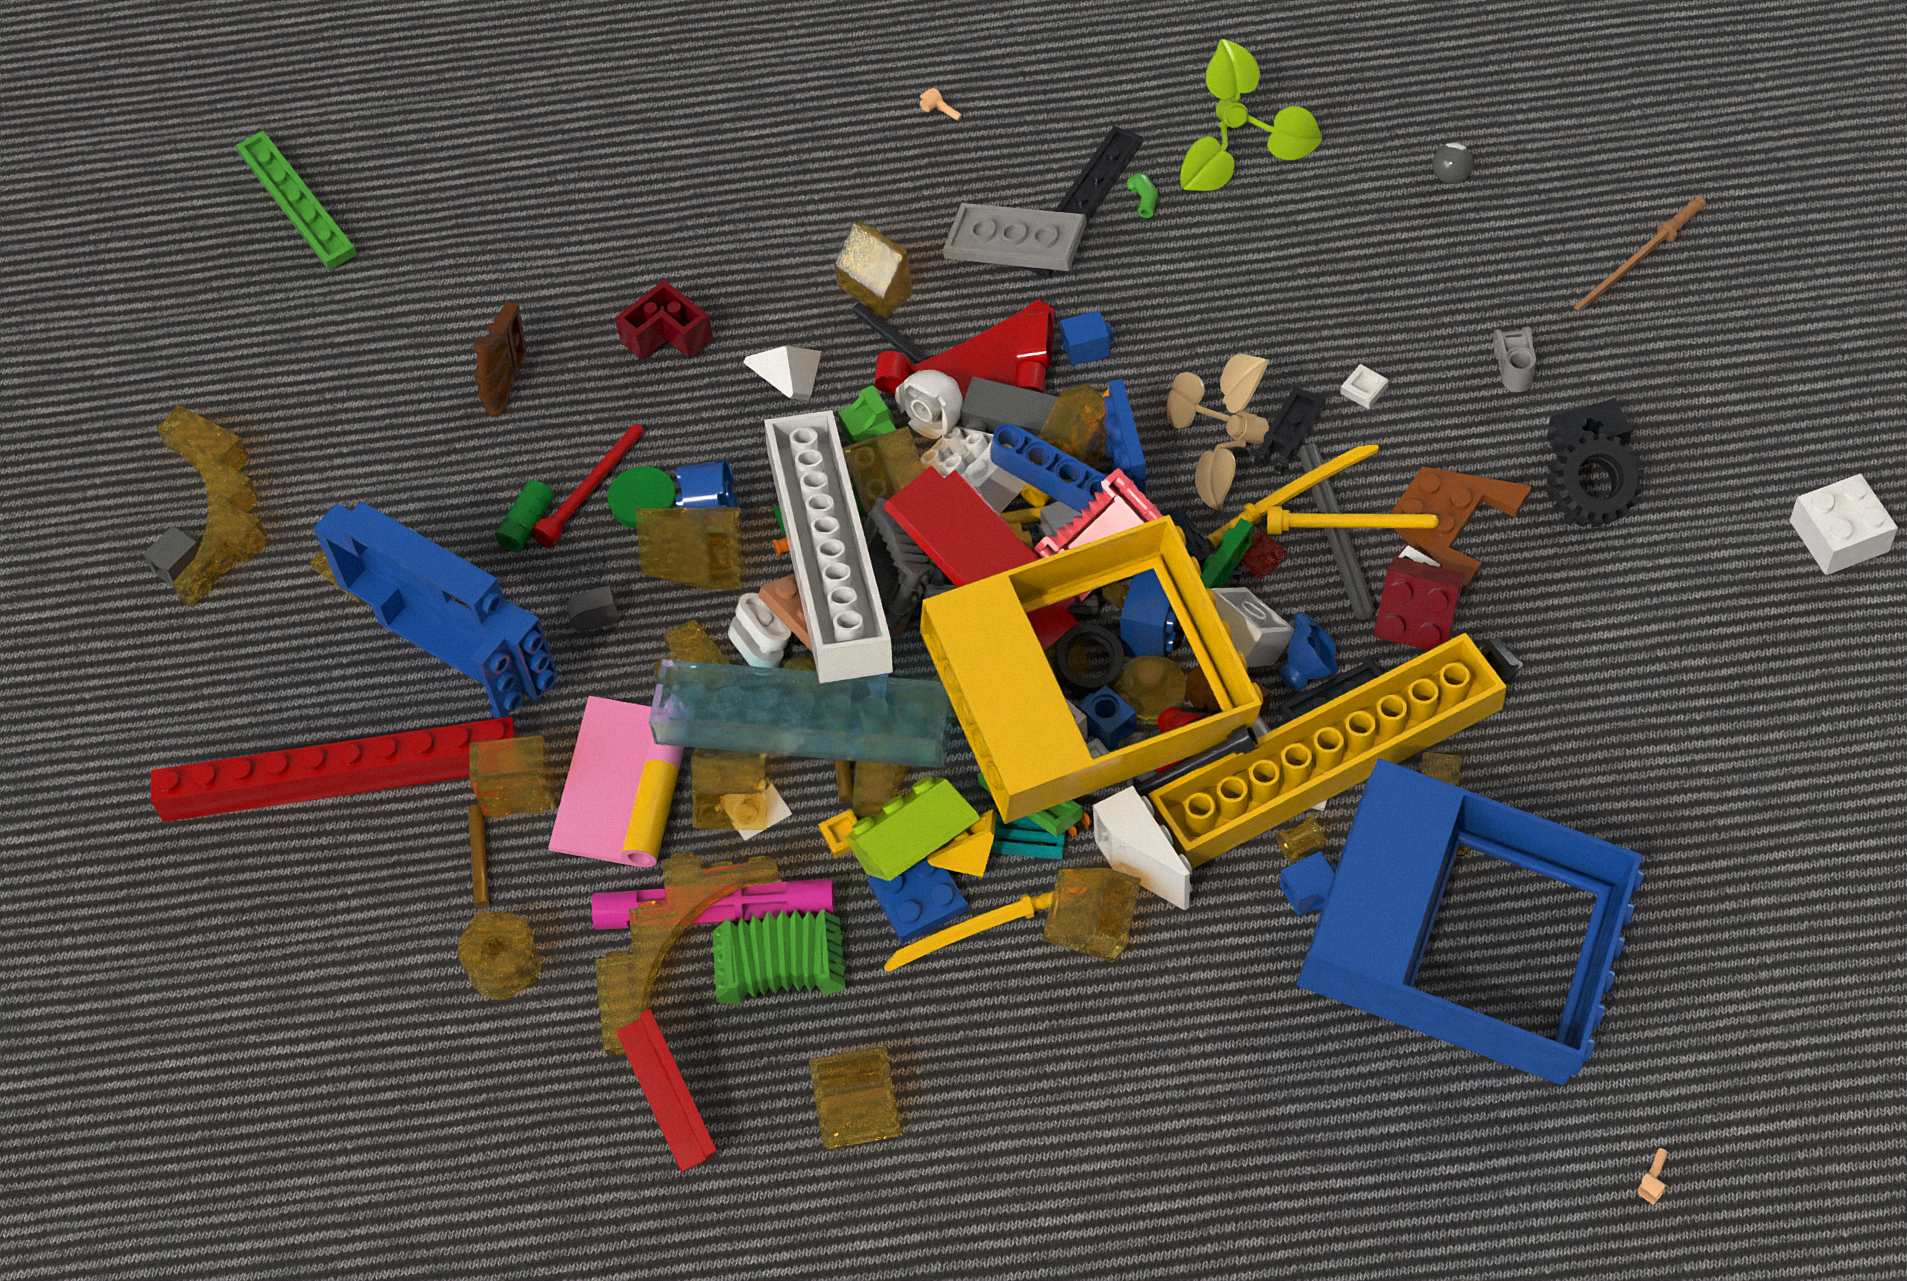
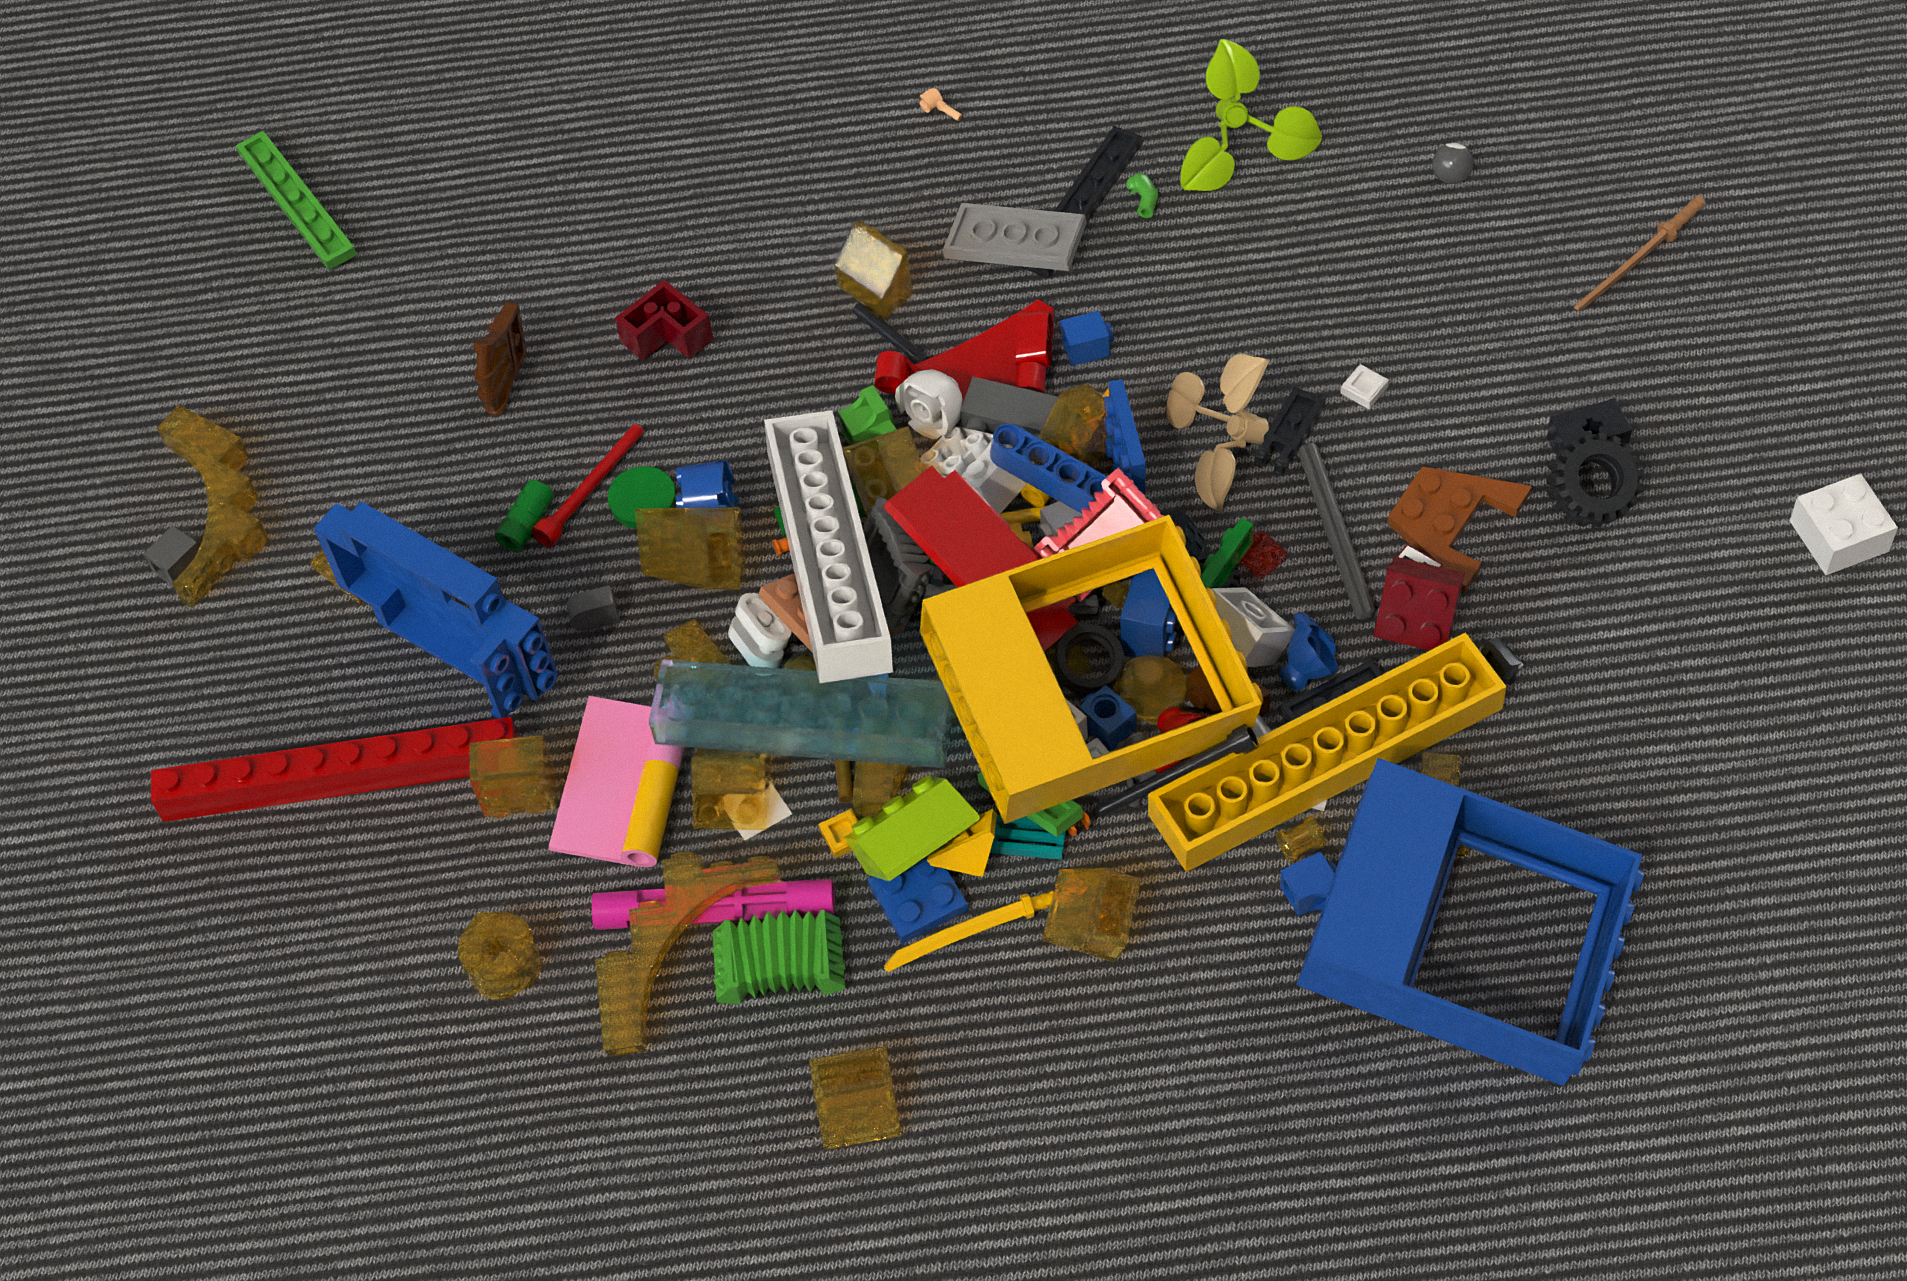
(478, 857): pearl gold bar -> none
(666, 1092): red fence -> none
(787, 369): white slope -> none
(1141, 847): white slope -> none
(1254, 512): yellow sword -> none
(1281, 520): yellow piece -> none
(1515, 358): light grey piece -> none
(1650, 1186): light nougat hand -> none

